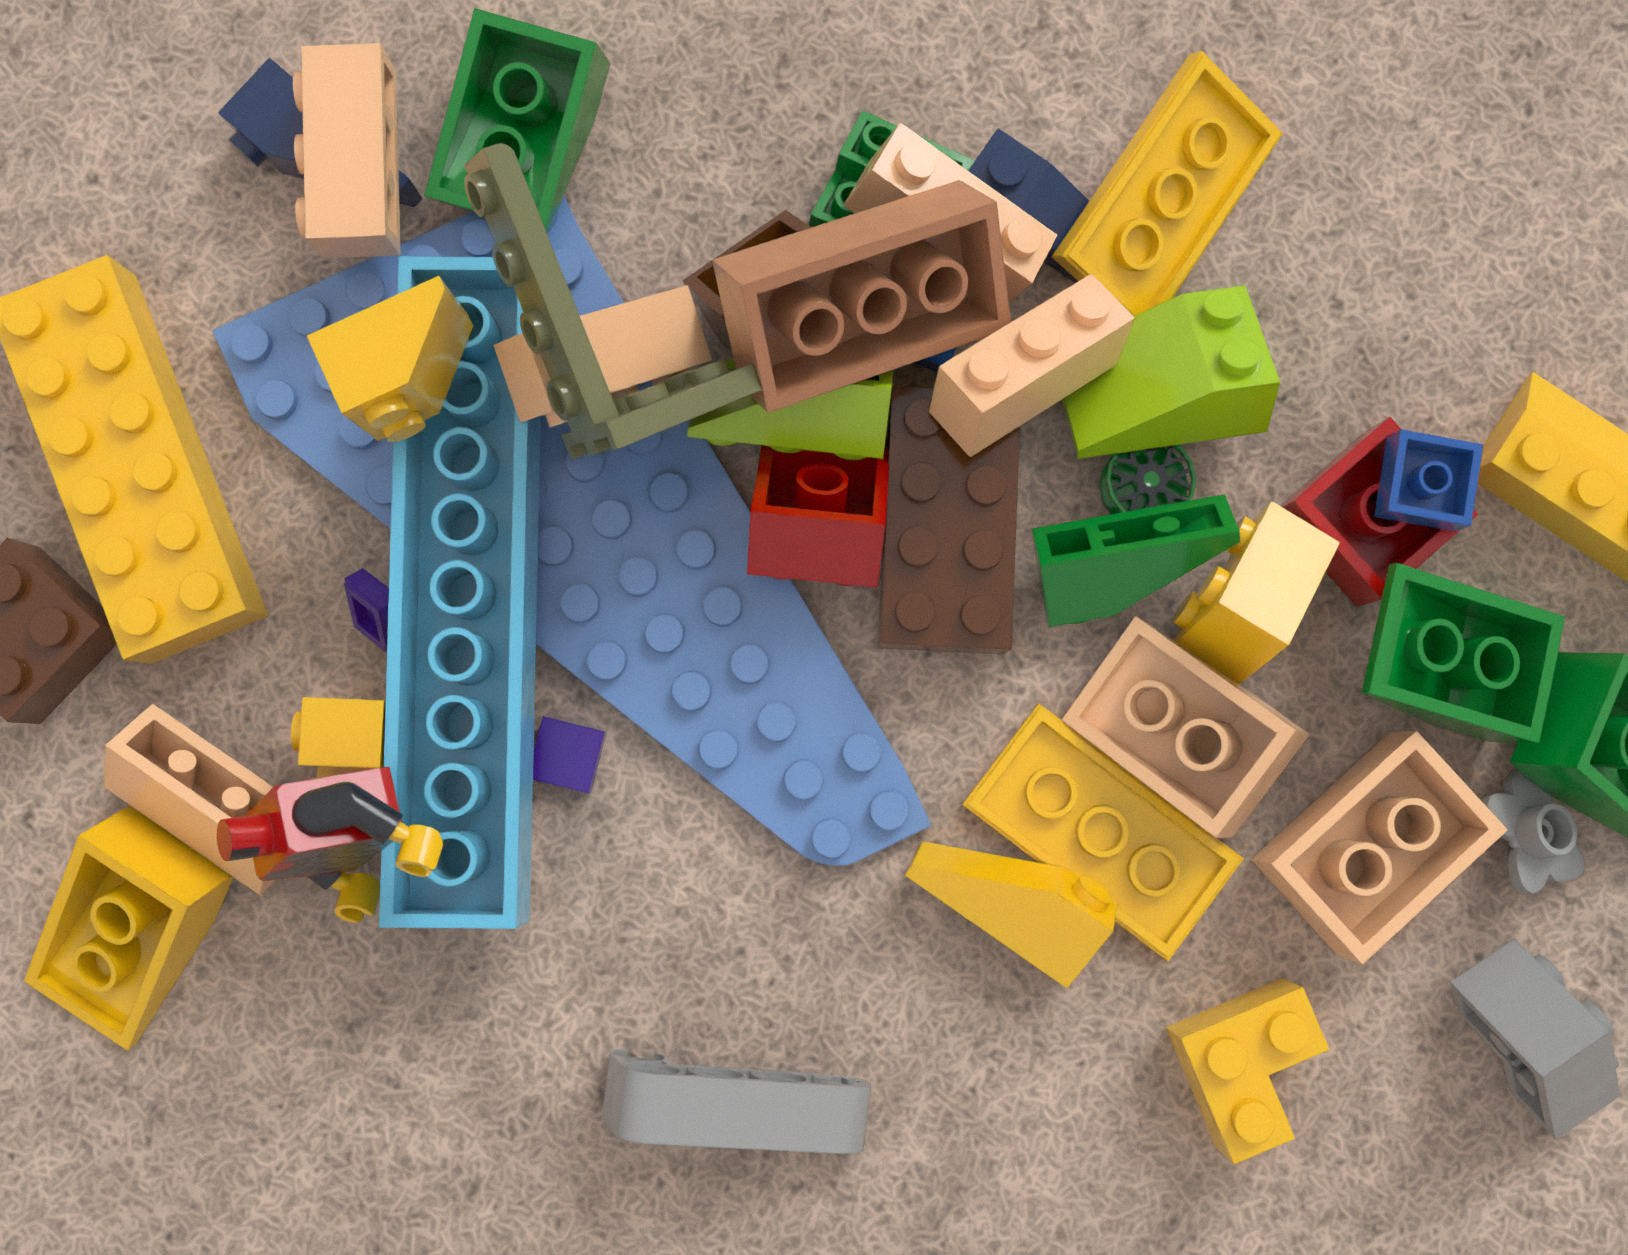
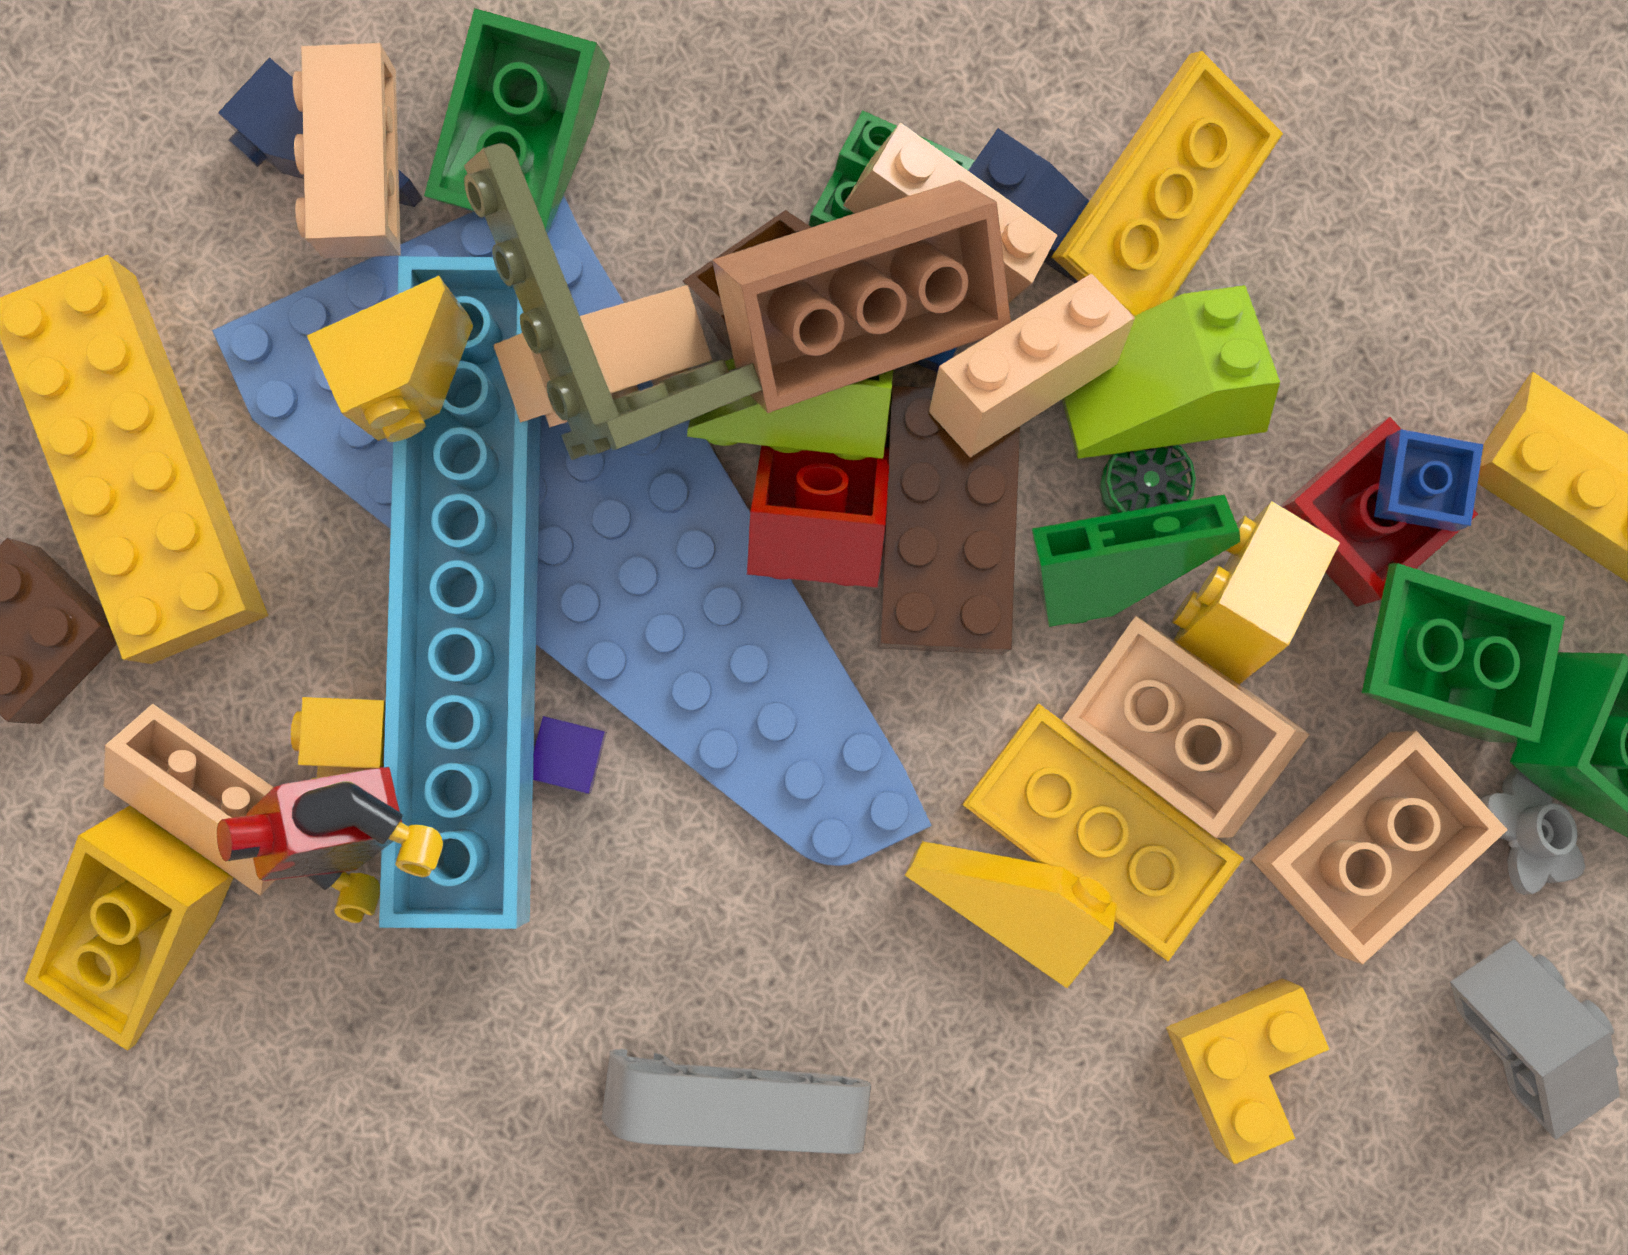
(368, 606): dark purple tile -> none

